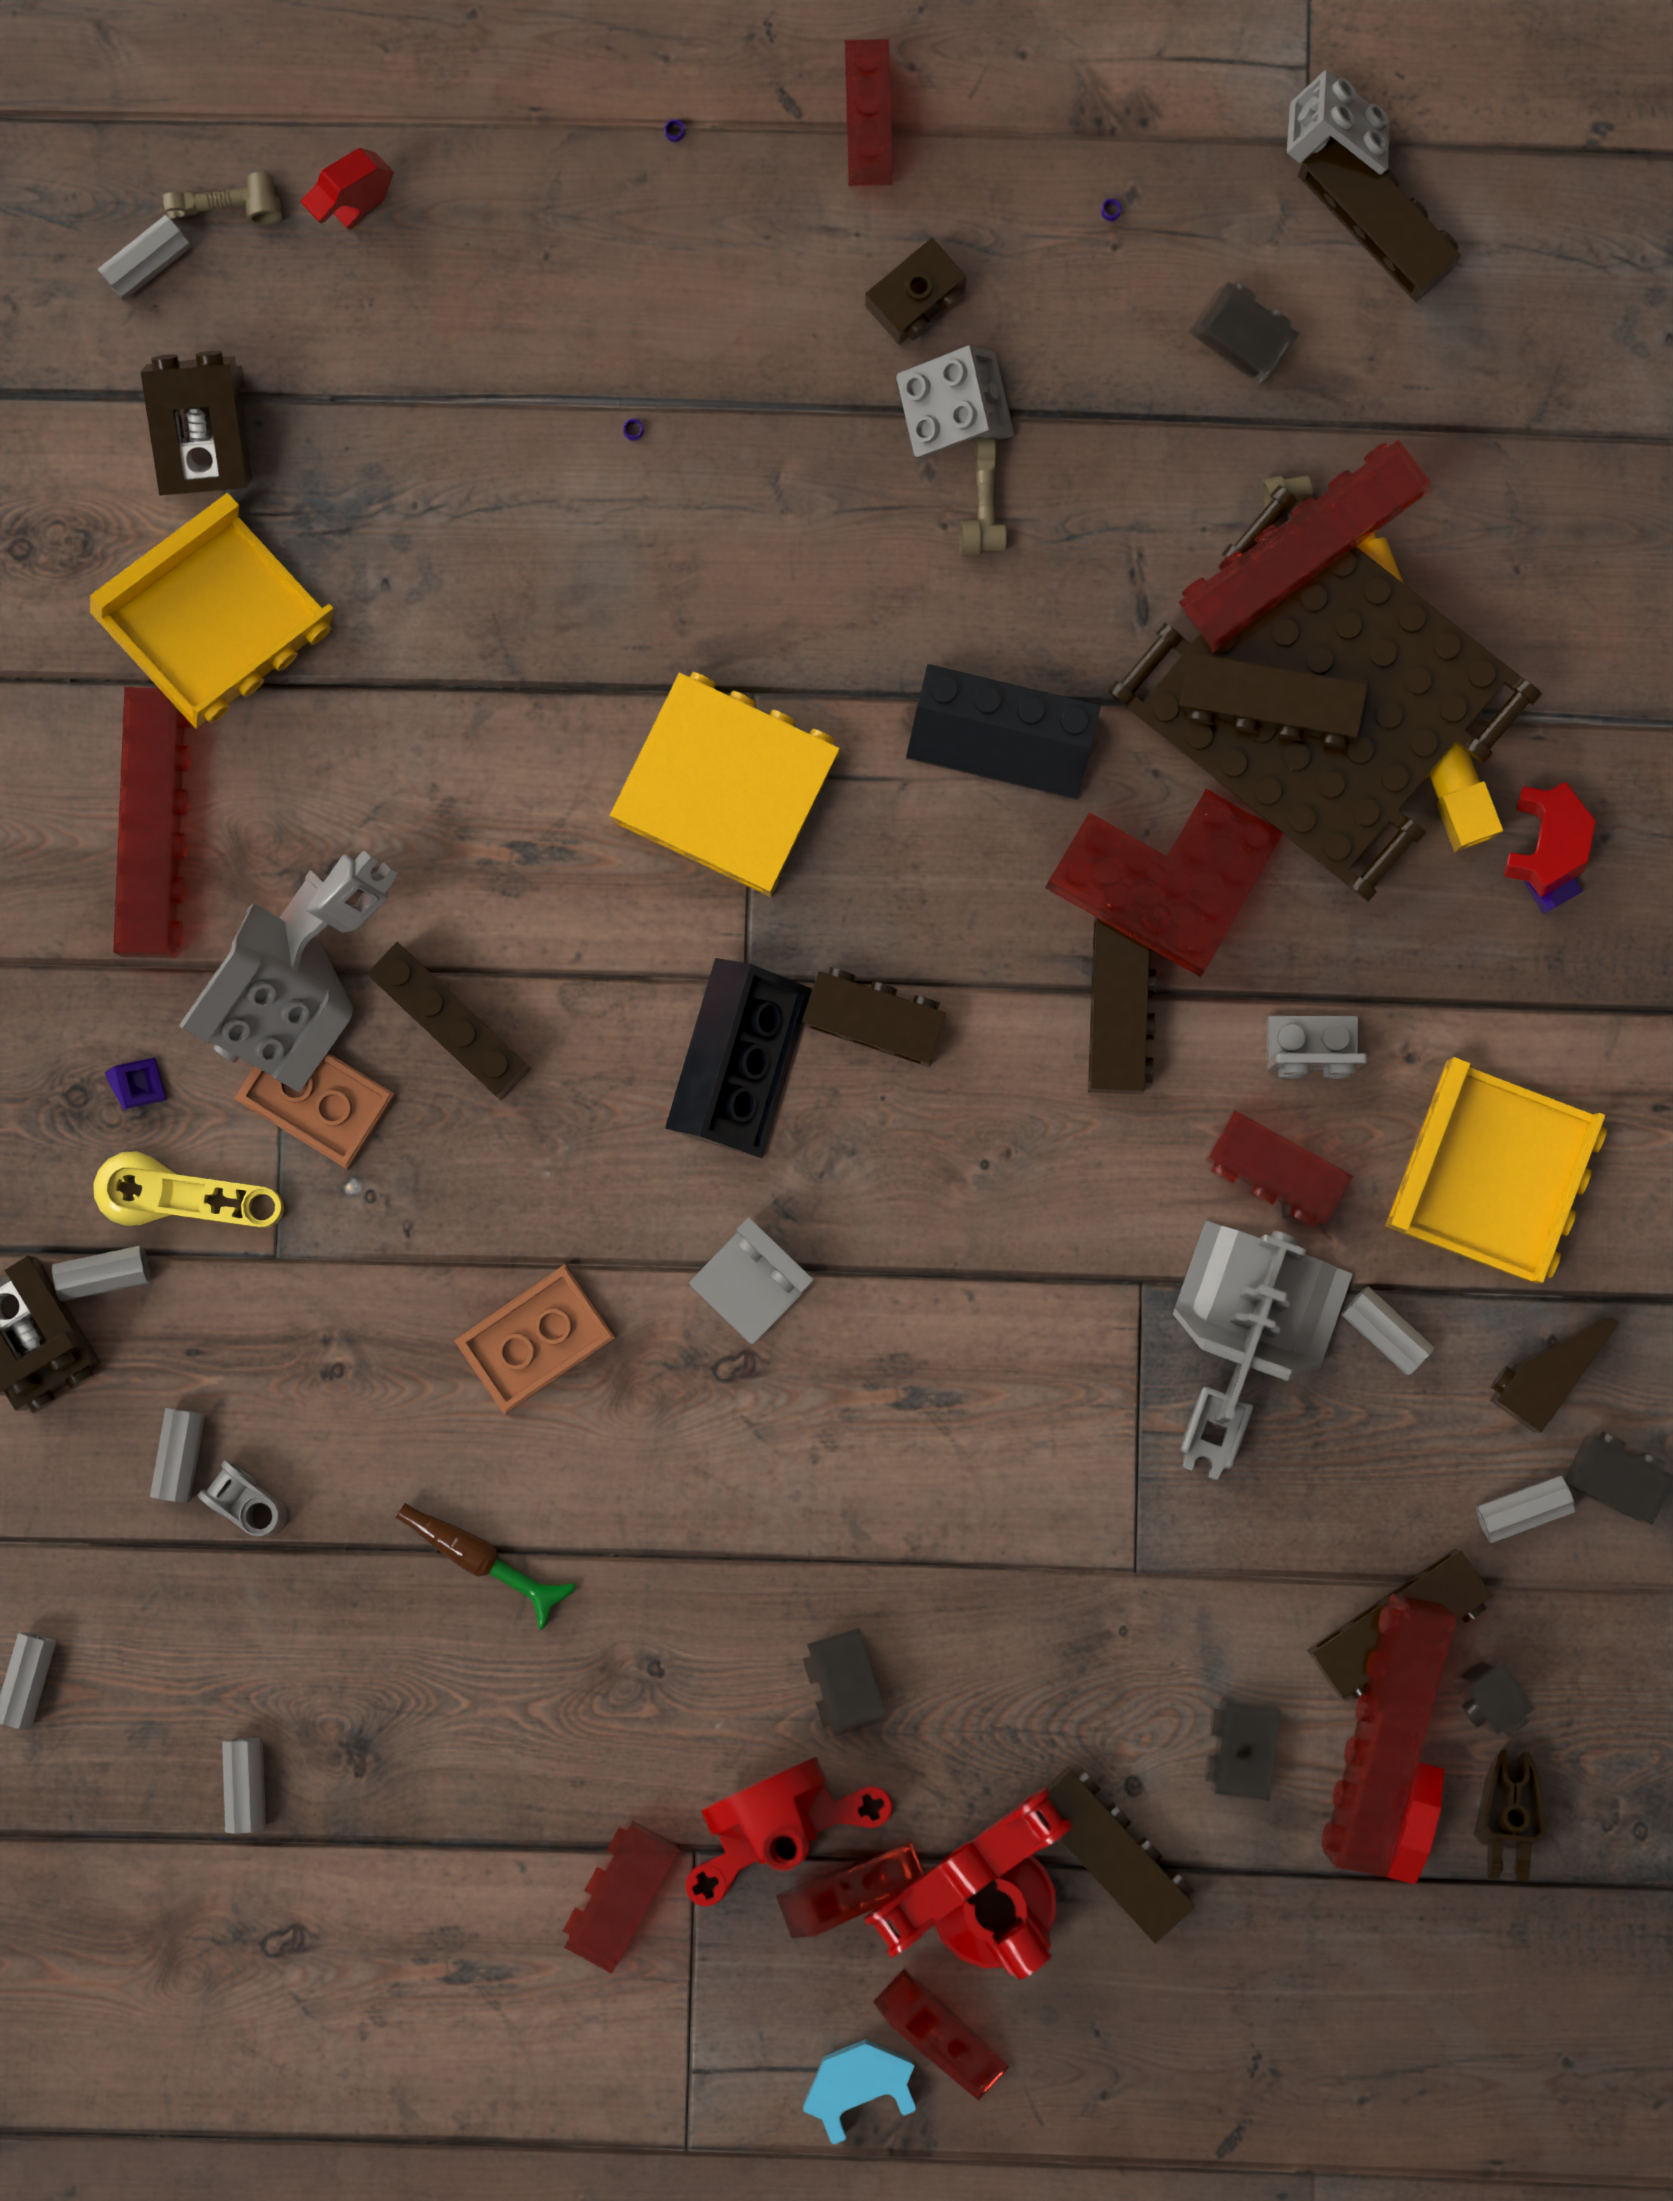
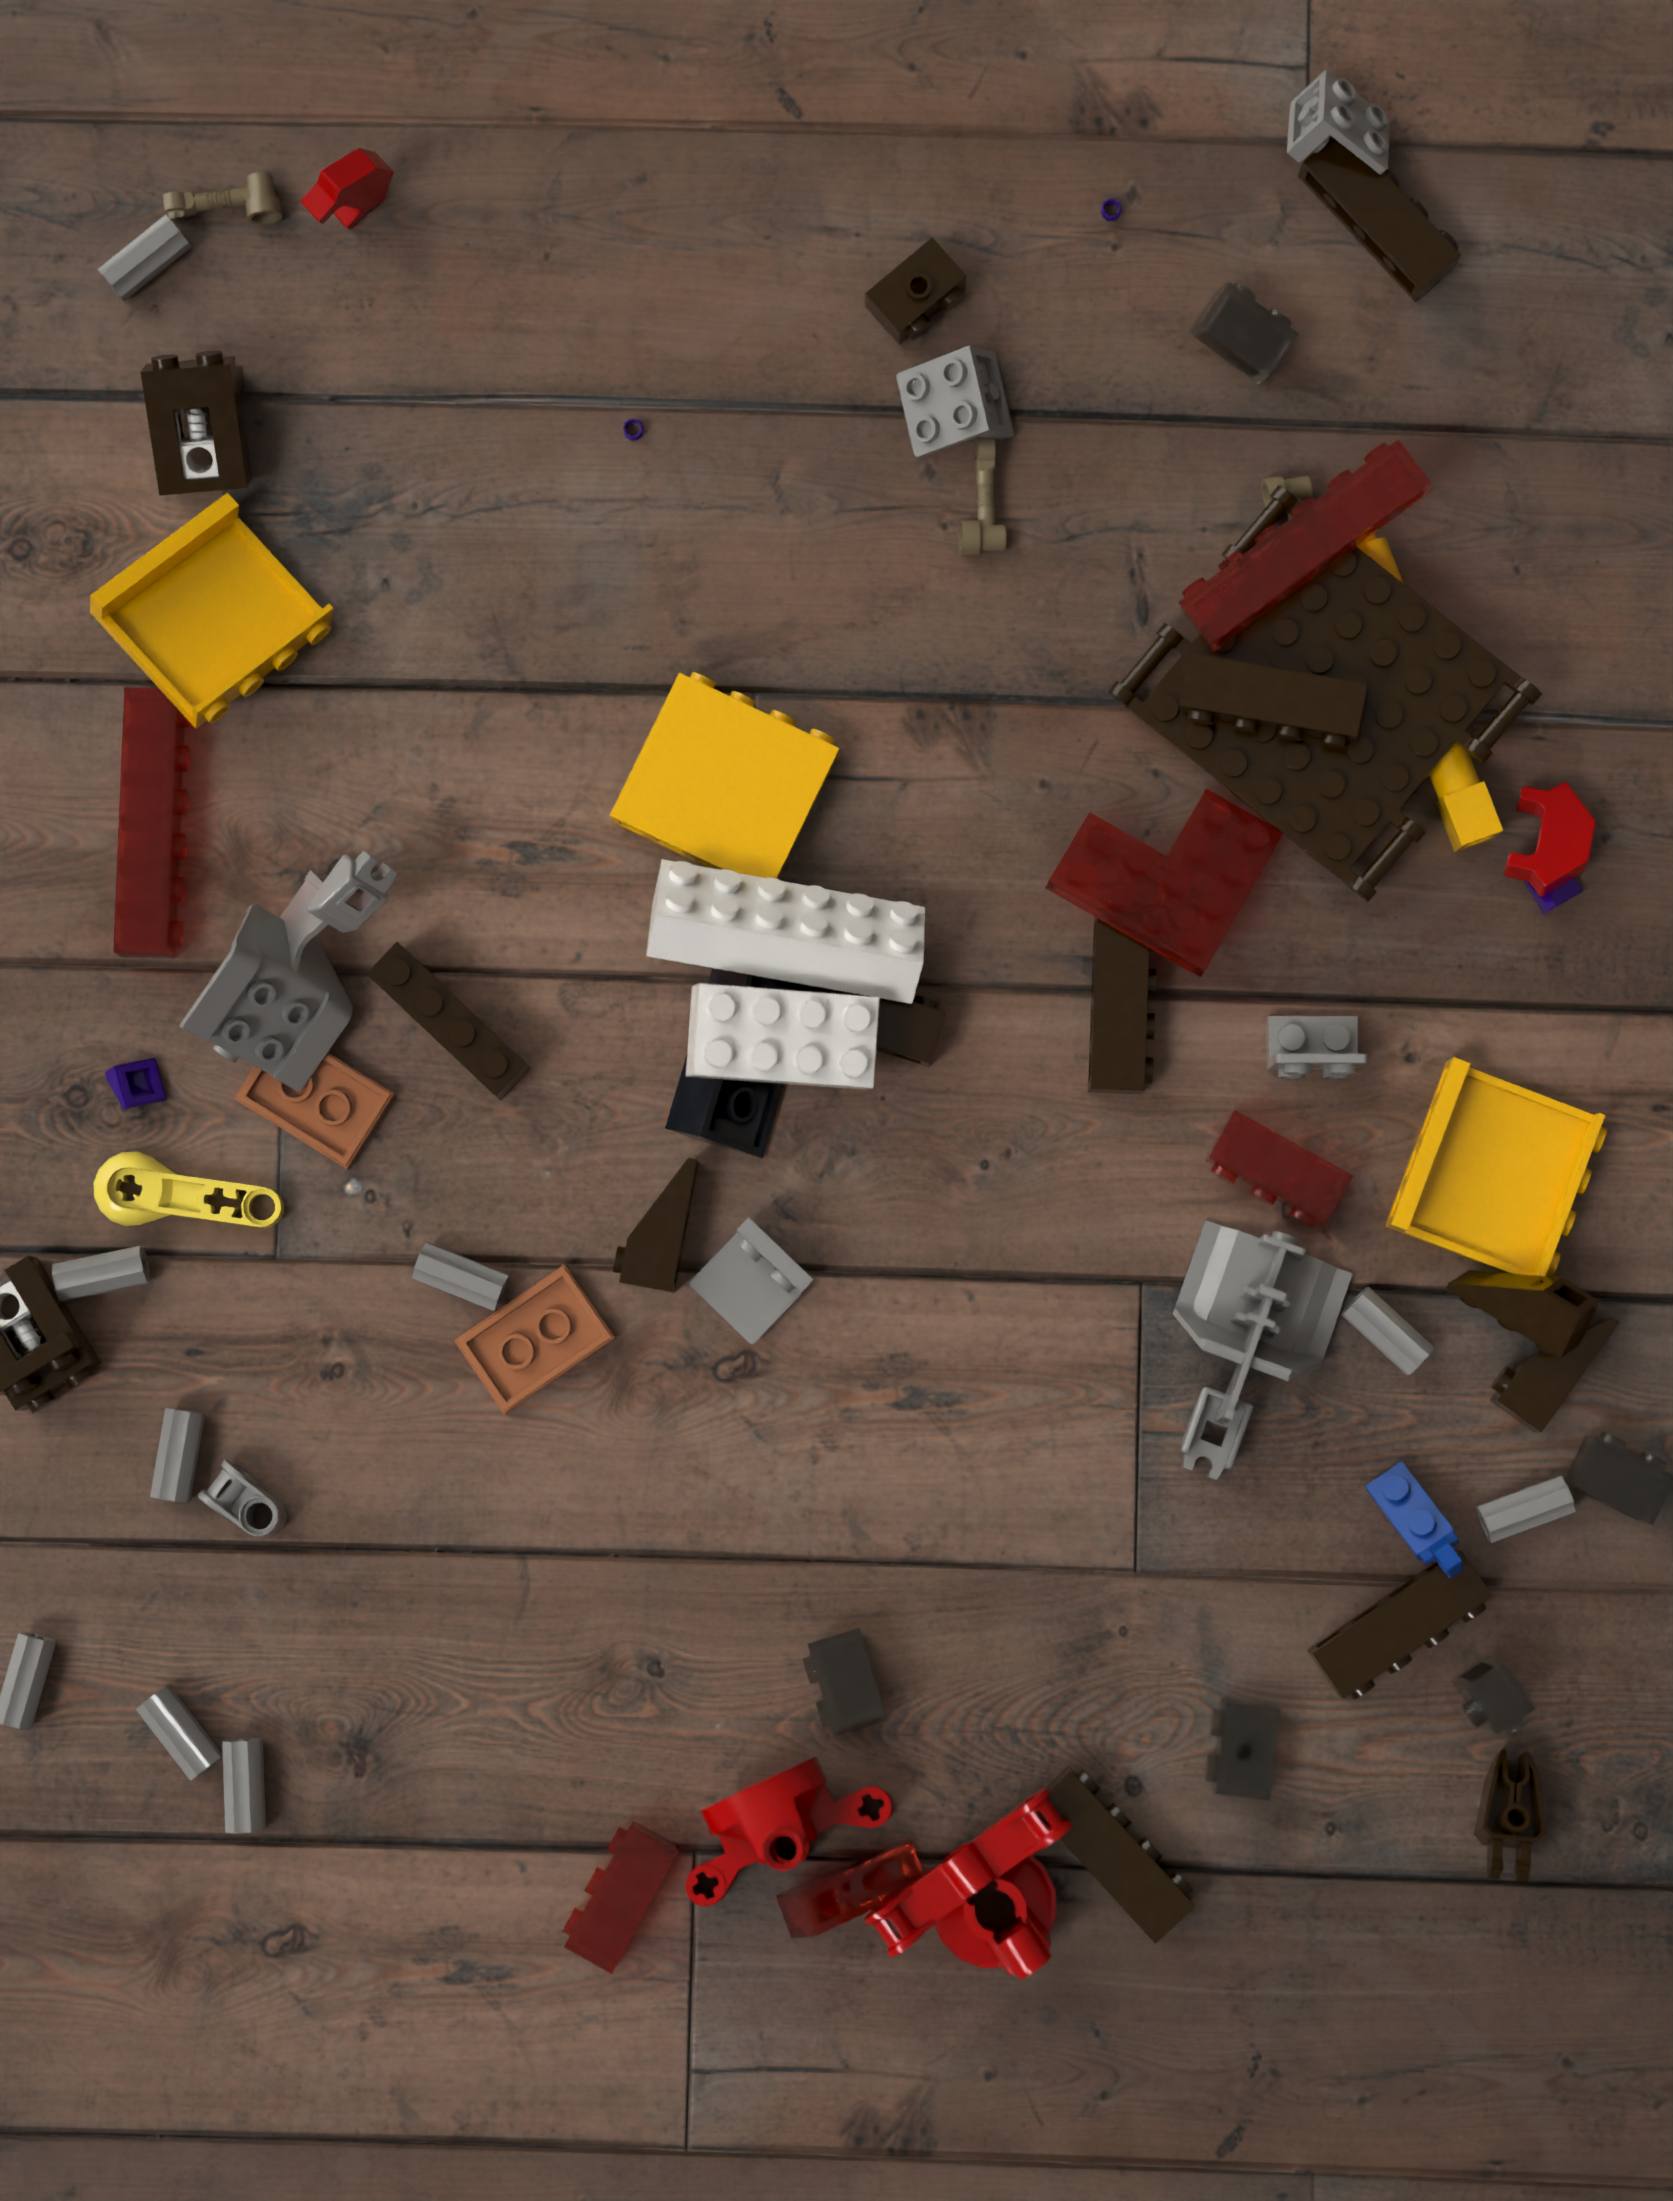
(179, 1732): none -> light grey axle
(460, 1276): none -> light grey axle
(481, 1559): reddish brown piece -> none
(658, 1239): none -> dark brown slope
(674, 138): dark purple piece -> none
(782, 1036): none -> white brick
(787, 931): none -> white brick
(855, 2077): medium azure piece -> none
(868, 112): clear red brick -> none
(940, 2034): clear red slope -> none
(1002, 731): black slope -> none
(1388, 1735): clear red brick -> none
(1416, 1518): none -> blue hinge
(1418, 1824): red piece -> none
(1537, 1307): none -> dark brown slope

